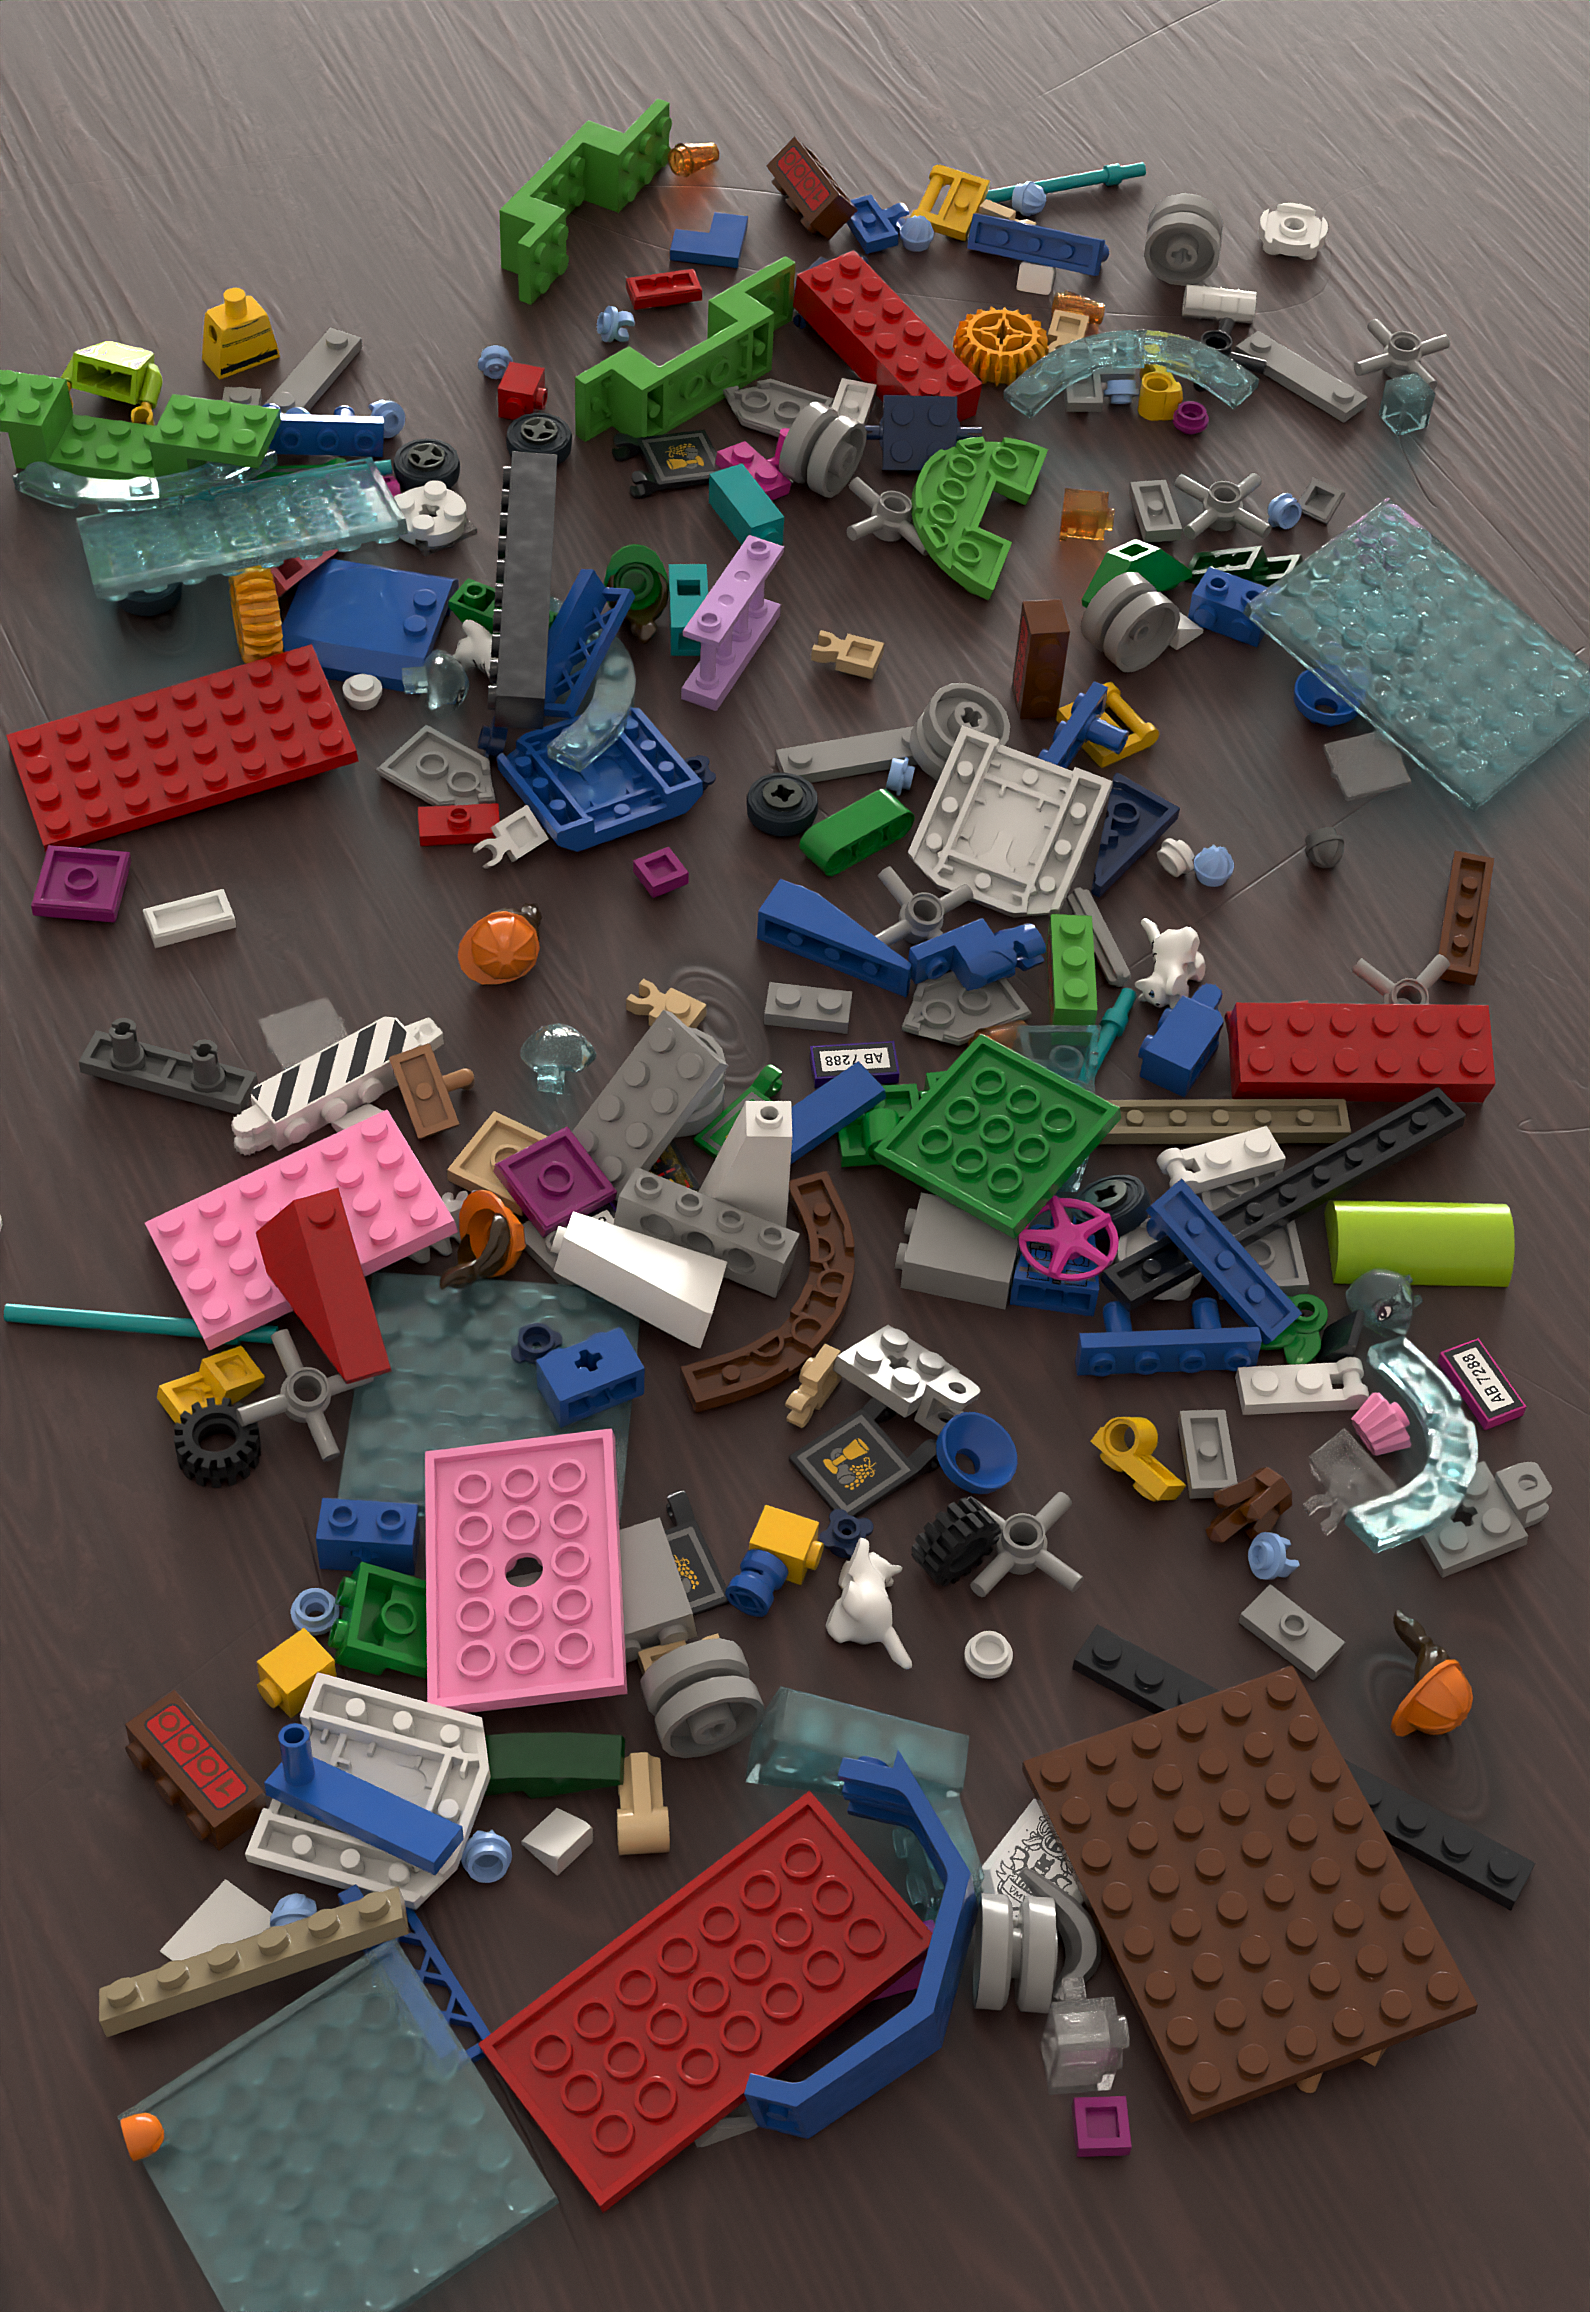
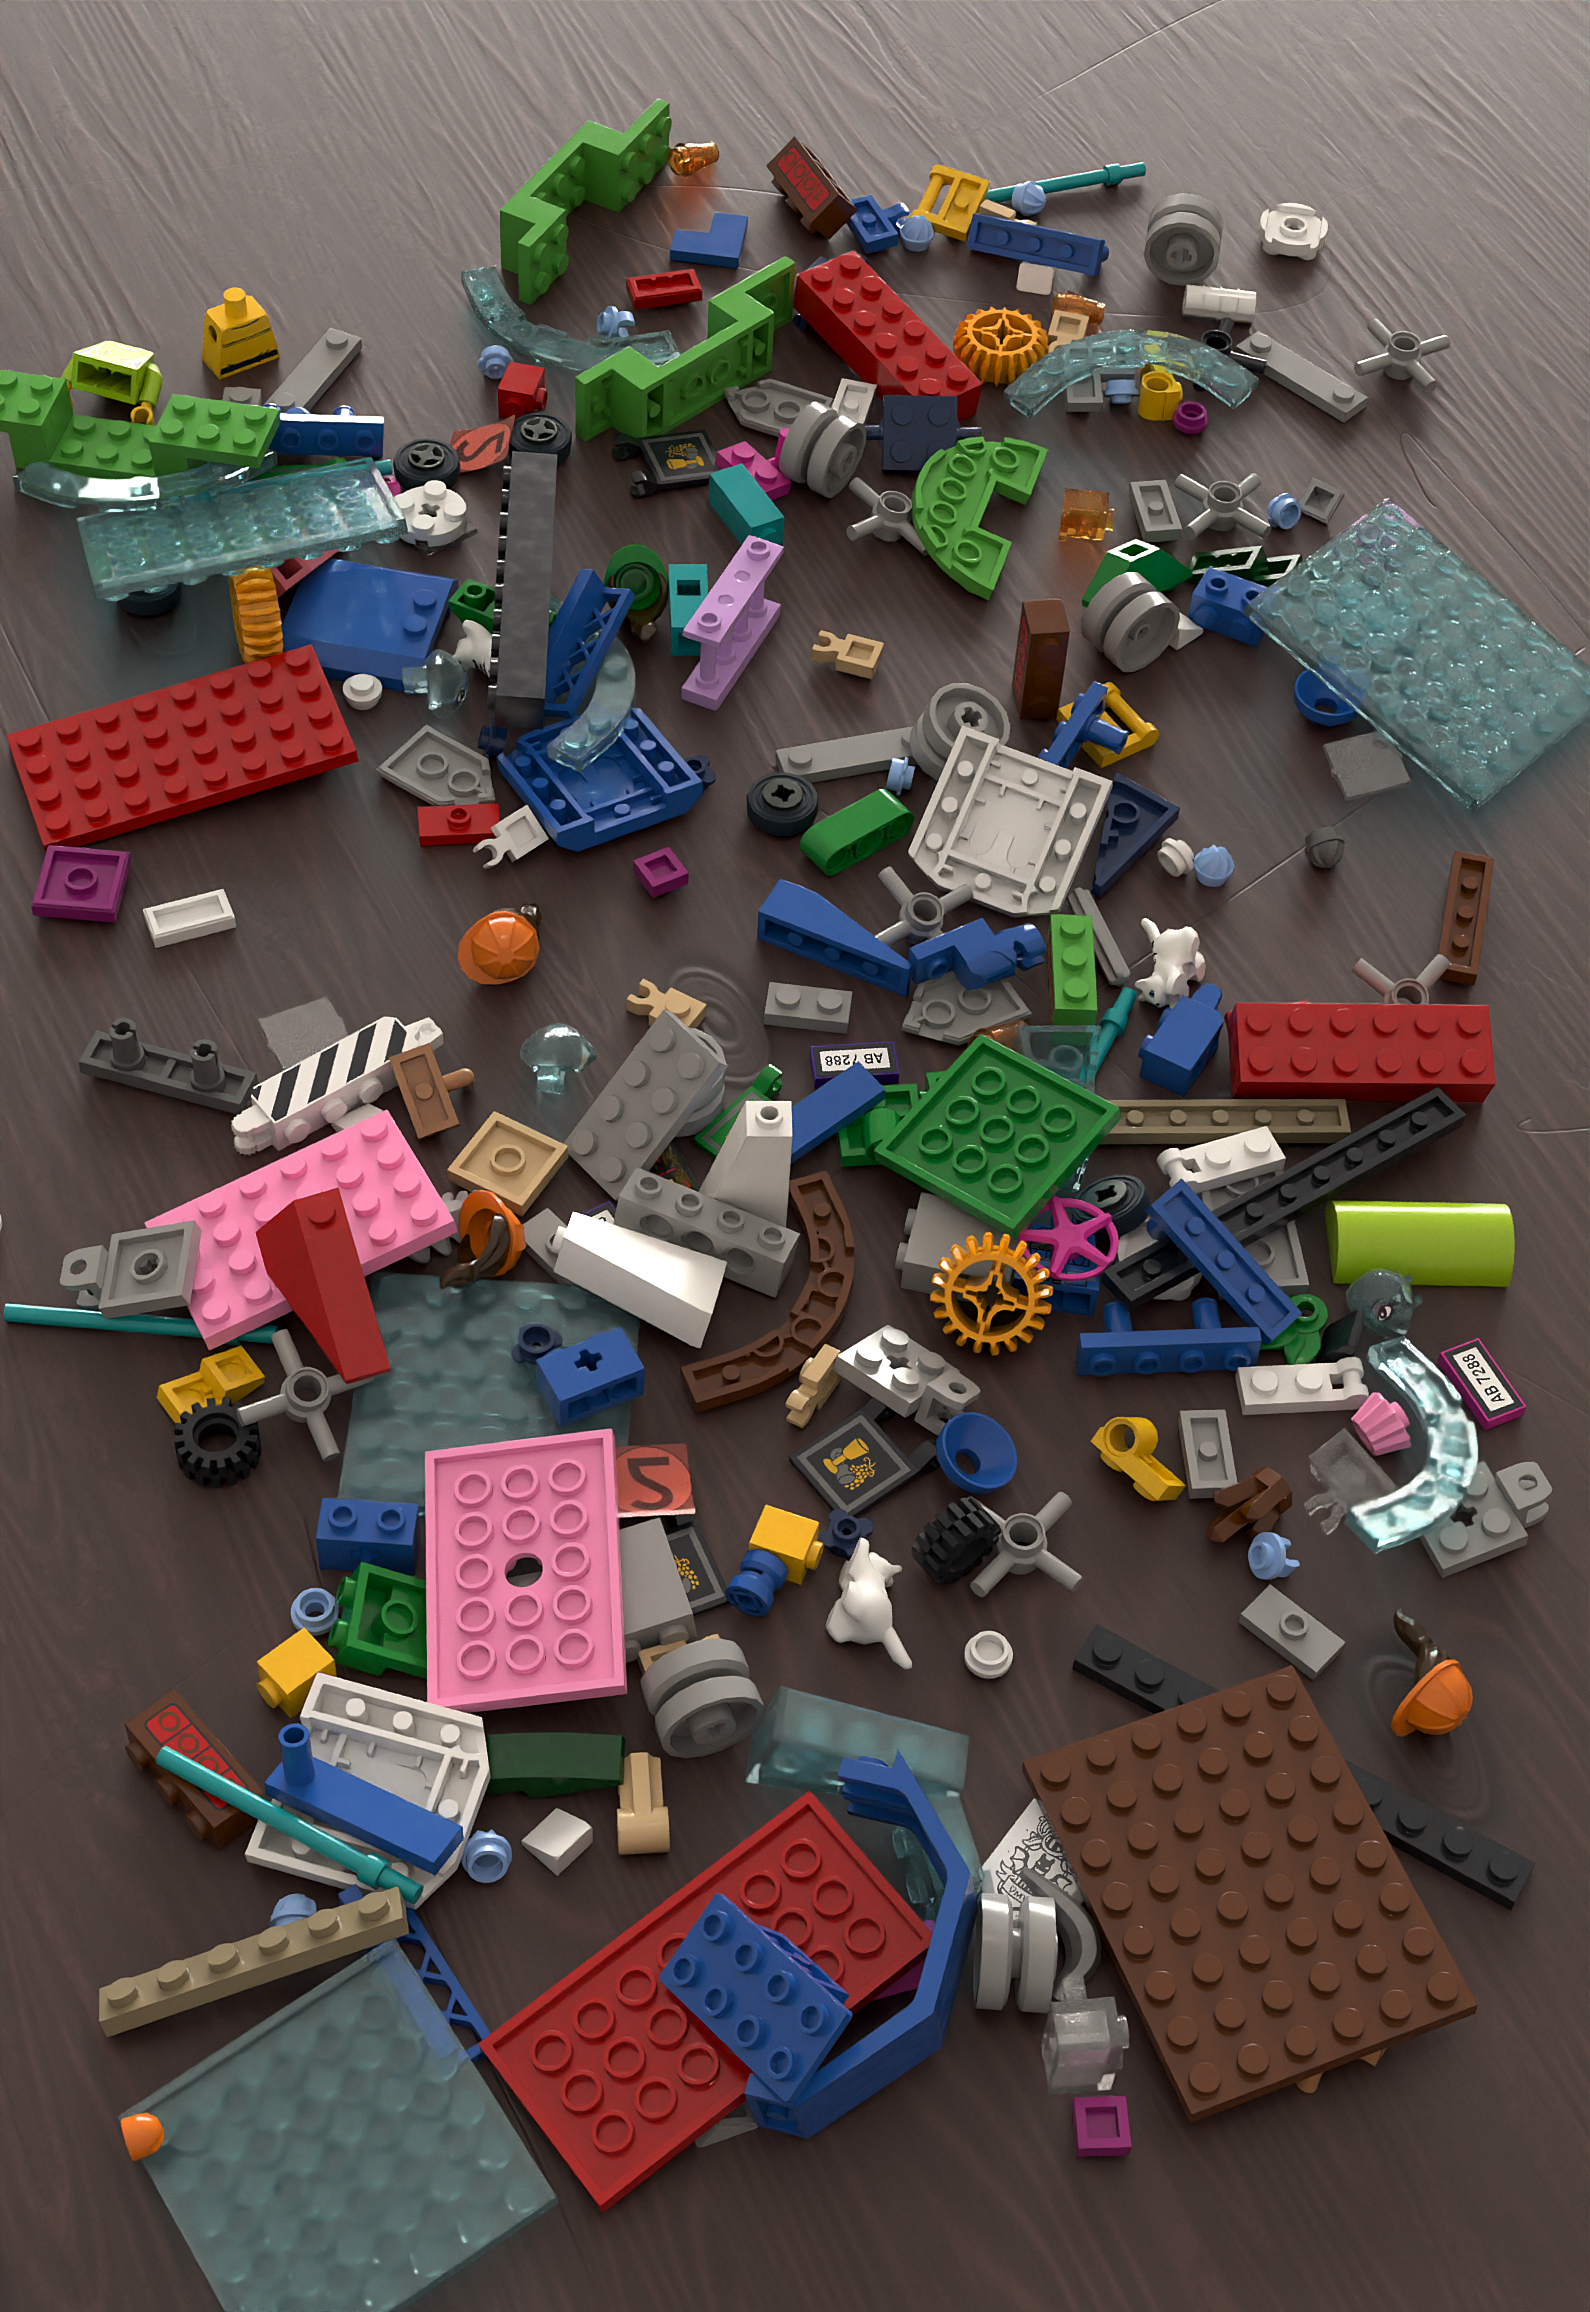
(118, 1275): none -> light grey plate
(221, 1919): white sticker -> none
(370, 1868): none -> teal bar
(392, 414): light blue plate -> none
(483, 445): none -> clear red sticker
(548, 344): none -> clear light blue plate
(554, 1181): magenta plate -> none
(653, 1480): none -> clear red sticker
(758, 1996): none -> blue bracket
(1011, 1299): none -> light orange gear
(1406, 403): clear light blue brick -> none

